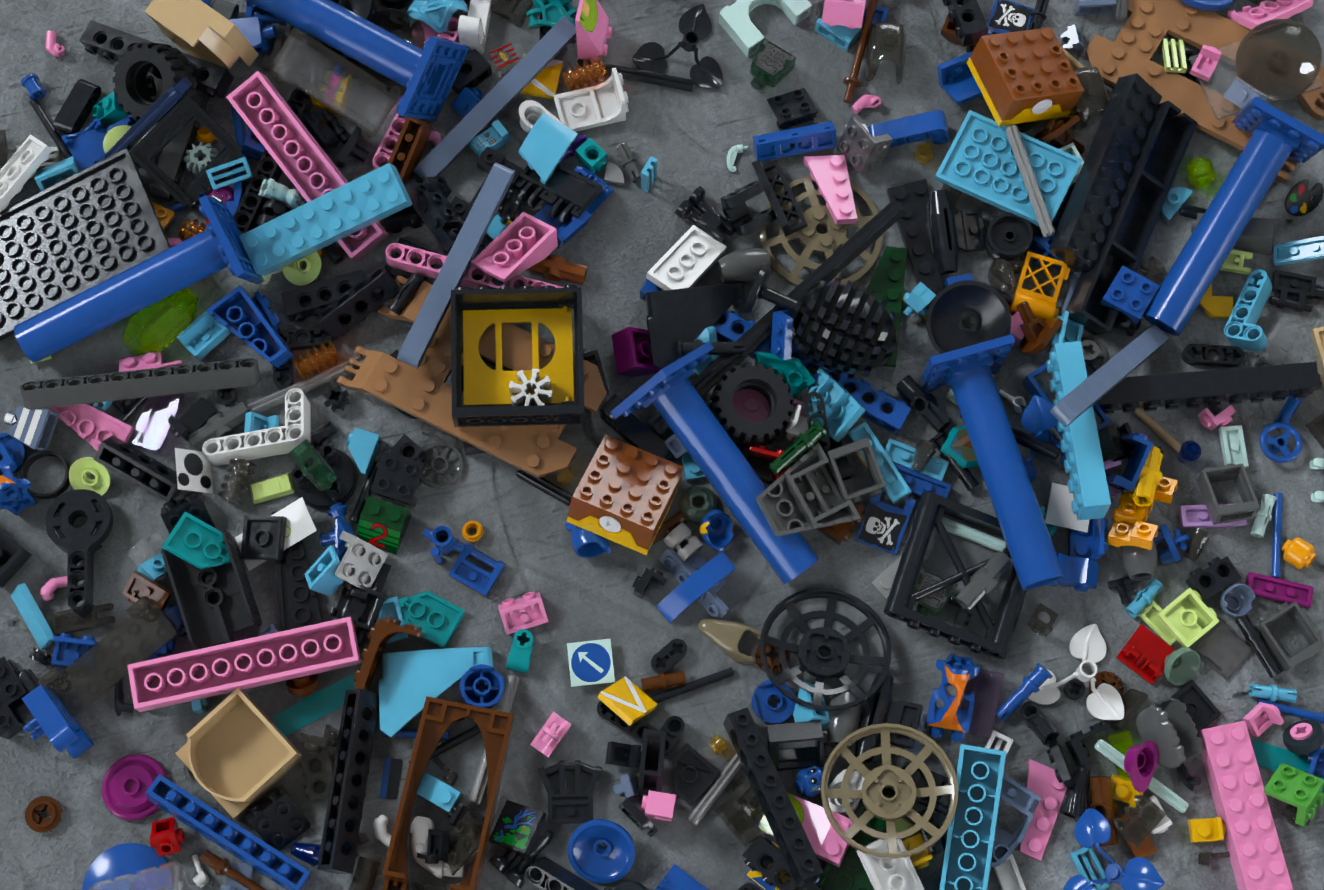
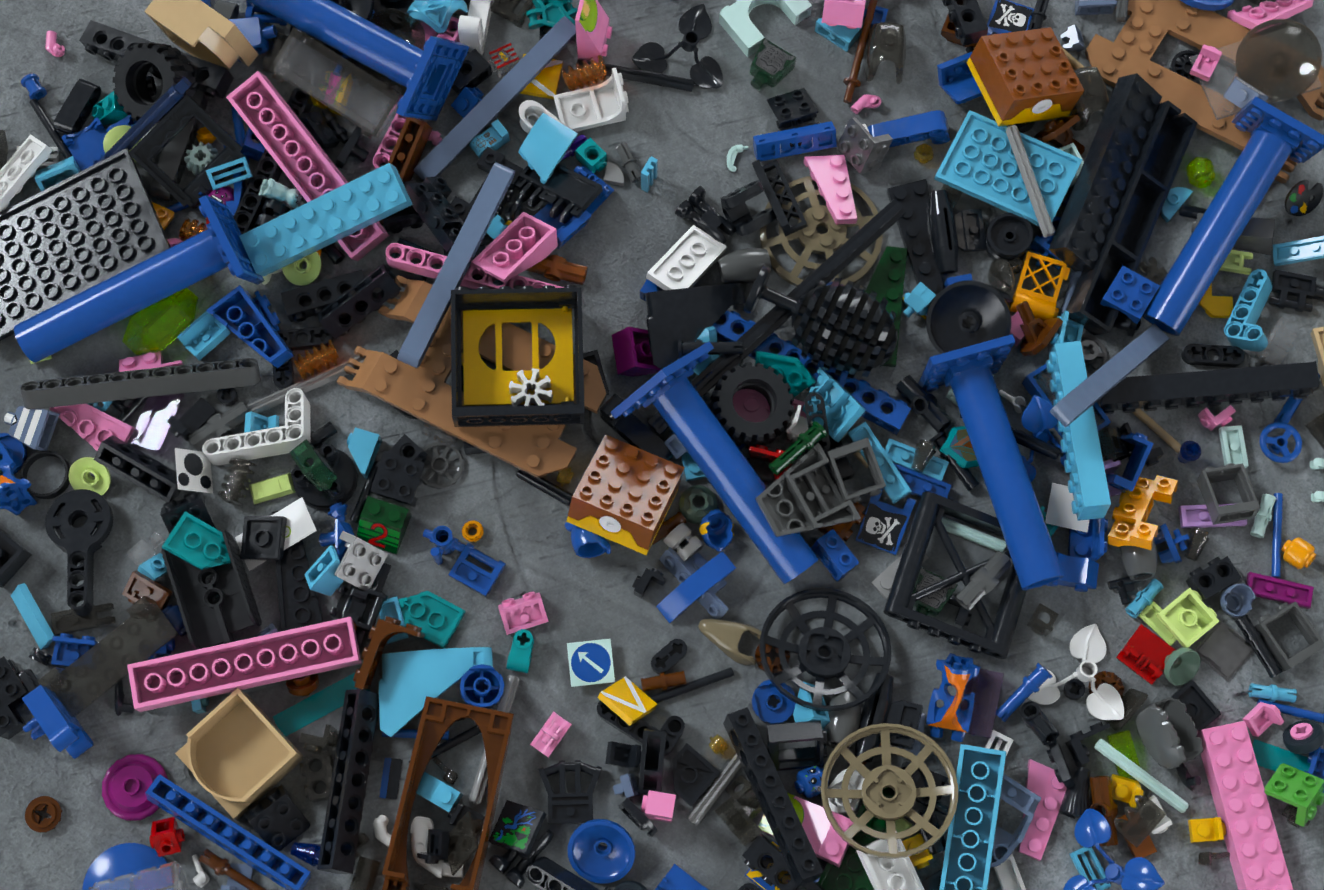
(54, 583): bright pink arm -> none
(341, 395): black gear -> none
(405, 294): black pin -> none
(782, 334): blue bracket -> none
(834, 555): none -> blue bracket
(1141, 763): magenta piece -> none
(1148, 479): yellow piece -> none
(1181, 52): yellowish green tile -> none

